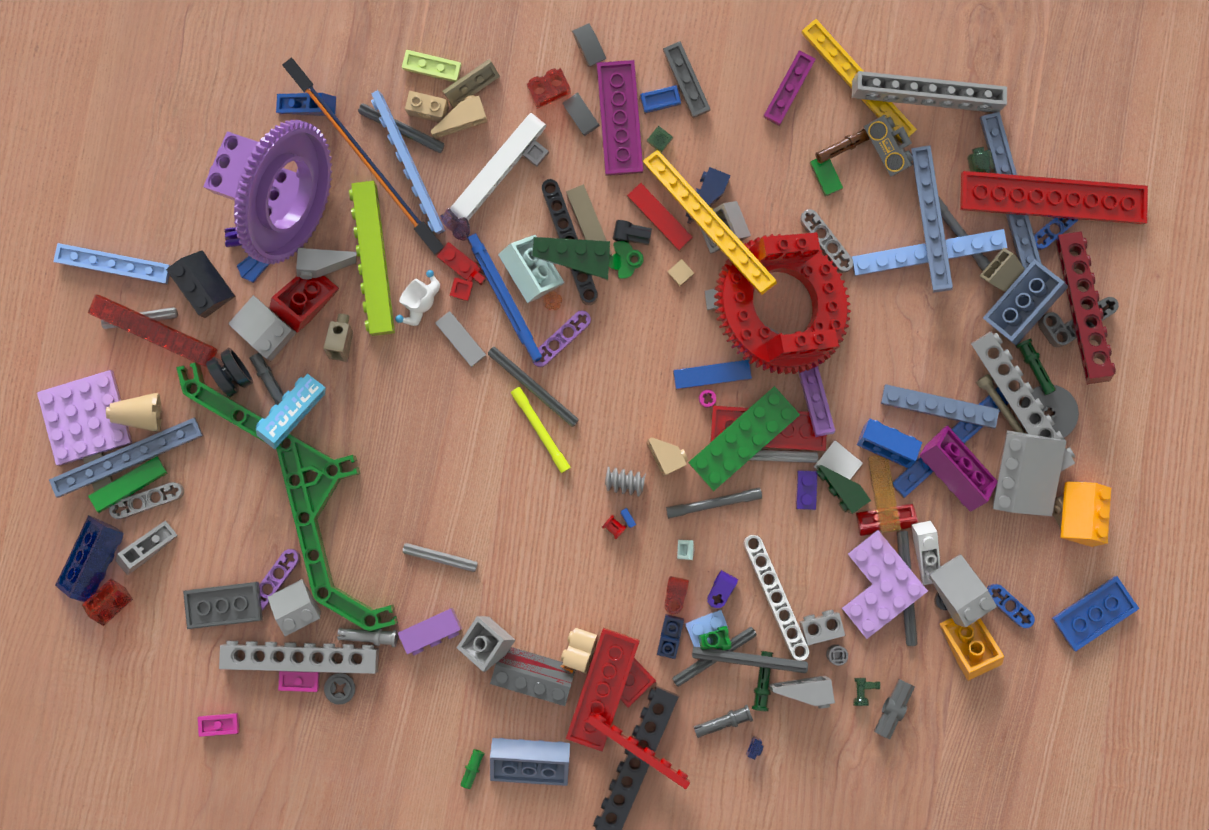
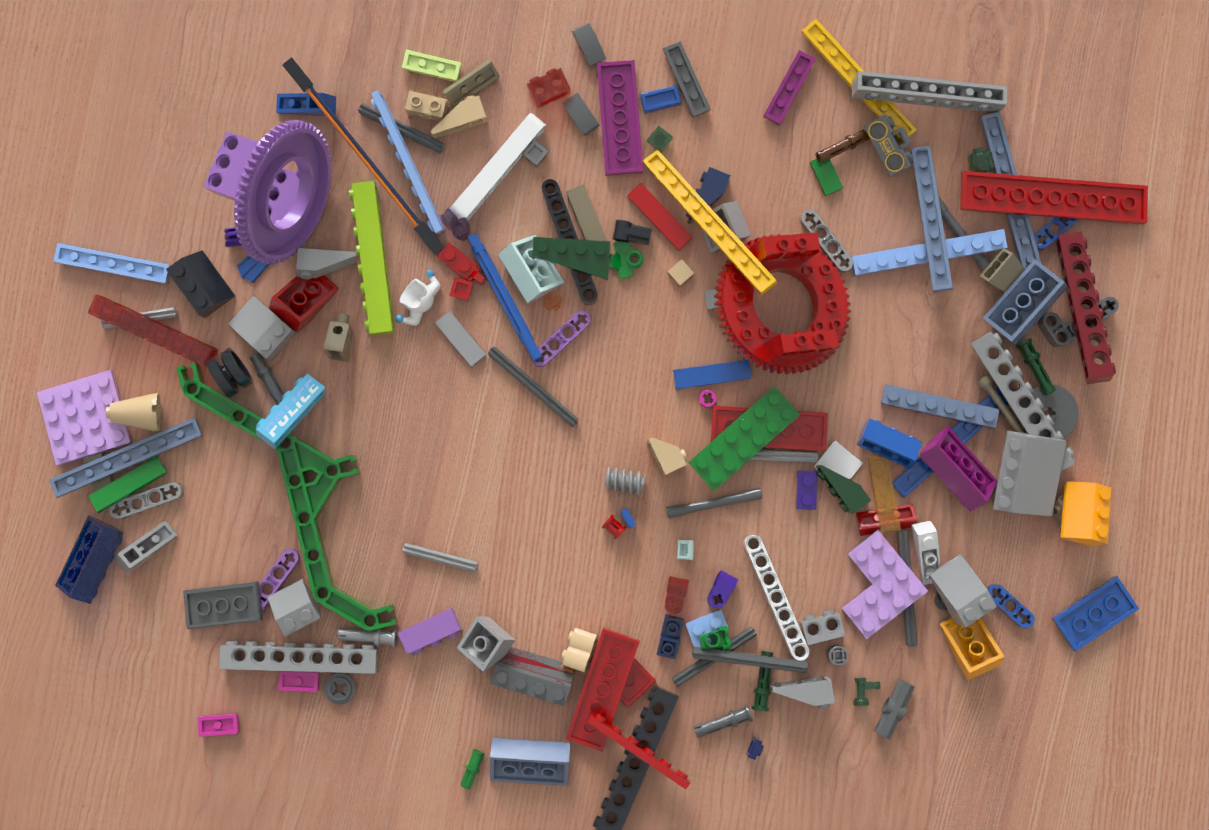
(107, 602): clear red brick -> none
(524, 404): neon yellow piece -> none
(817, 402): medium lavender plate -> none

